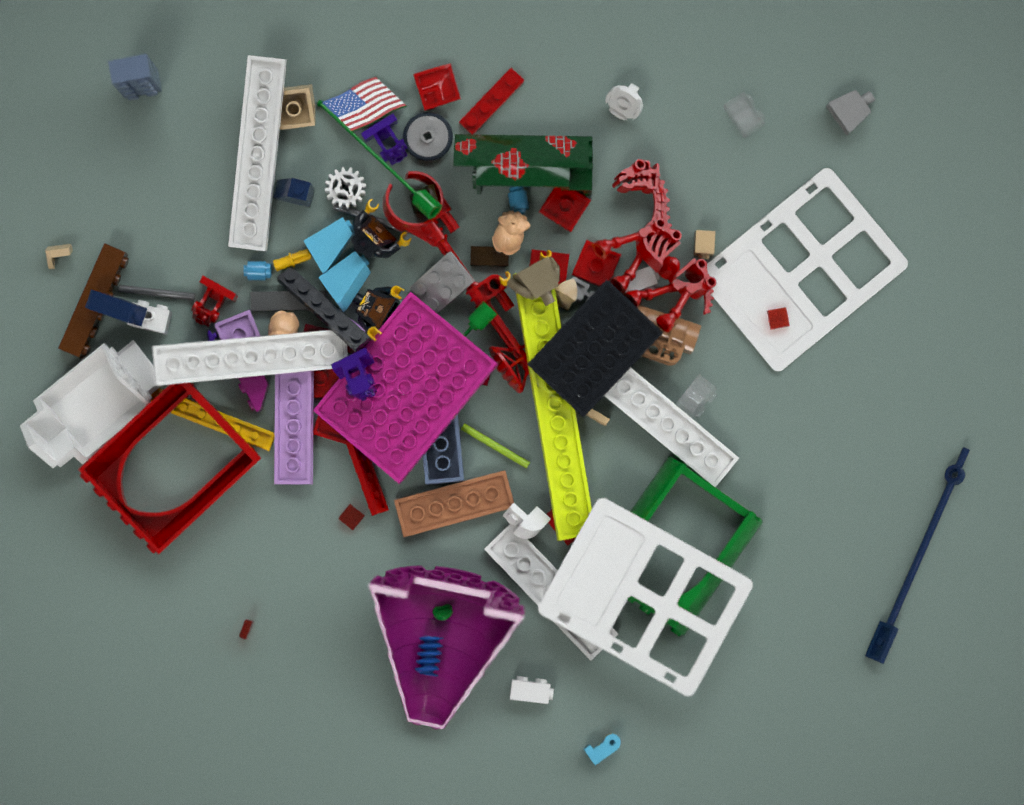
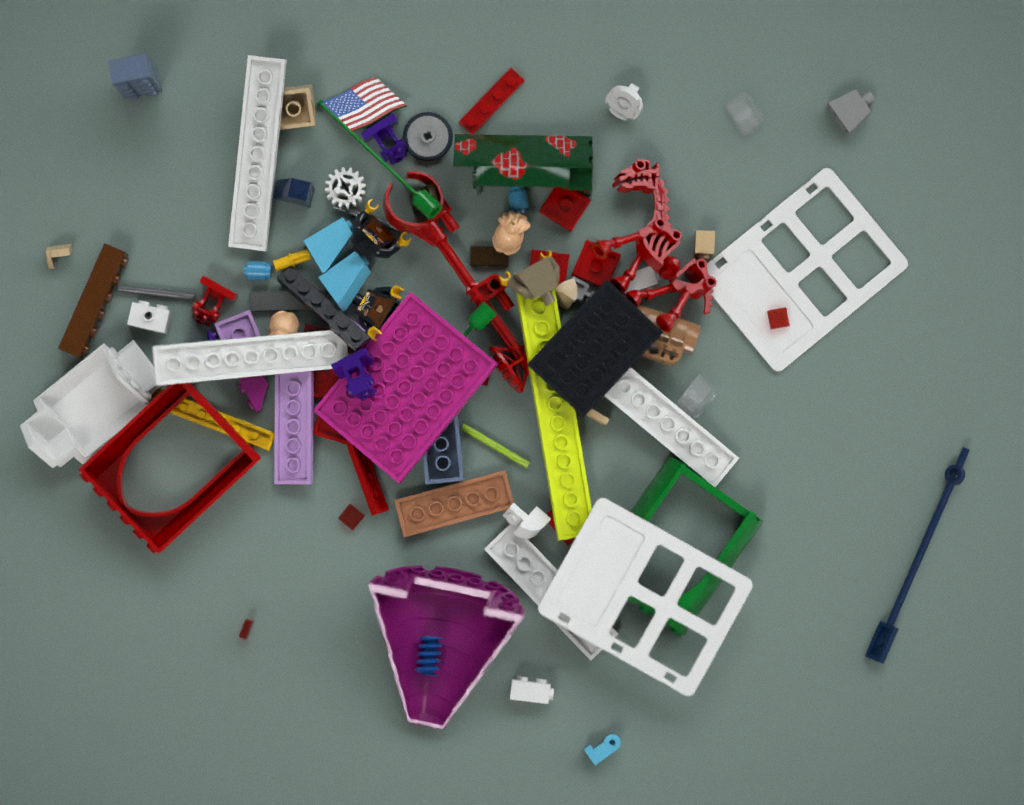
(116, 307): dark blue slope -> none
(437, 86): red plate -> none
(442, 283): light grey plate -> none
(442, 612): green piece -> none

